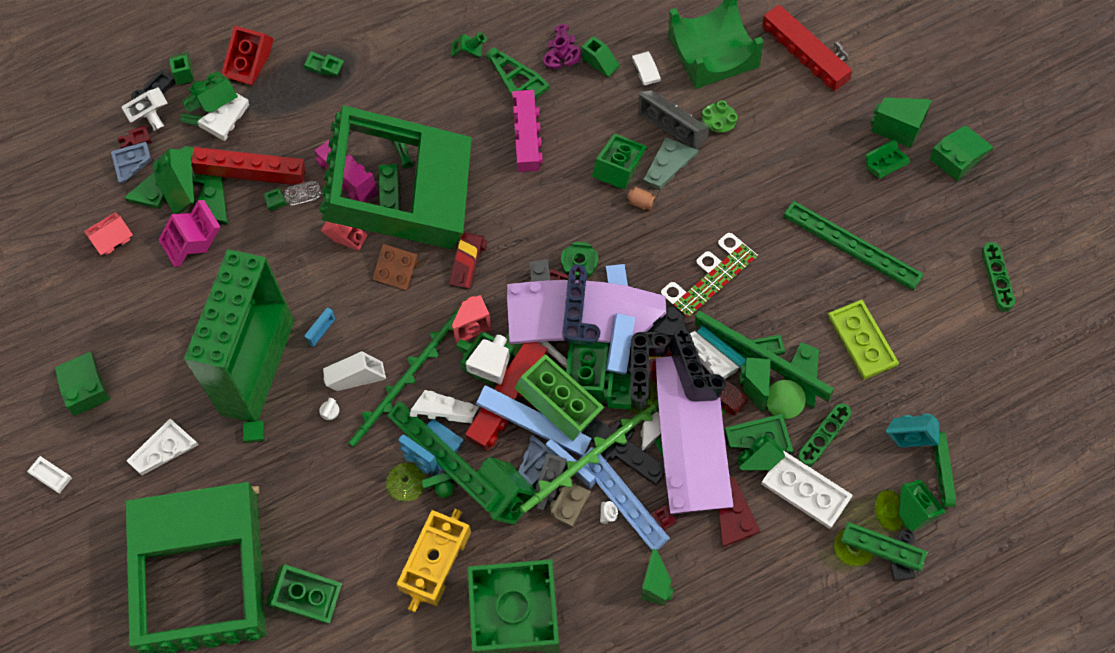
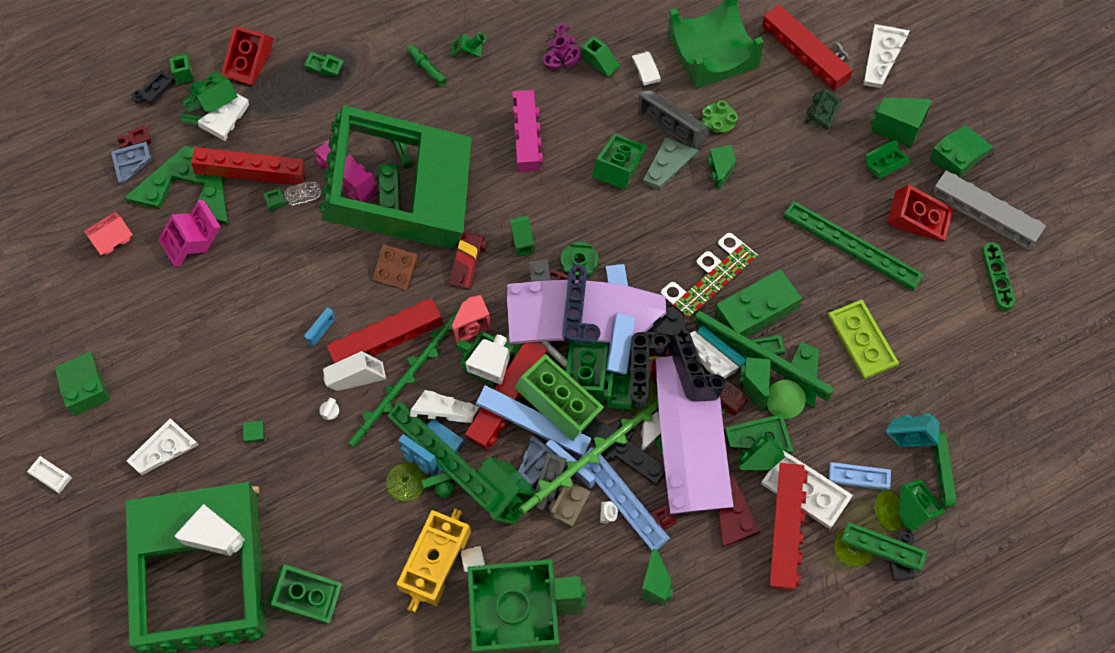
(146, 106): white brick -> none
(174, 178): green slope -> none
(210, 533): none -> white slope
(240, 336): green panel -> none
(345, 235): coral slope -> none
(388, 332): none -> red brick
(422, 61): none -> green pin
(472, 557): none -> white tile
(522, 236): none -> green slope
(535, 81): green plate -> none
(569, 595): none -> green brick
(641, 198): nougat brick -> none
(722, 164): none -> green slope
(759, 304): none -> green brick
(787, 527): none -> red brick
(823, 108): none -> clear green bracket
(826, 436): green beam -> none
(859, 476): none -> light blue tile
(883, 52): none -> white wing
(919, 213): none -> red slope
(988, 210): none -> light grey brick

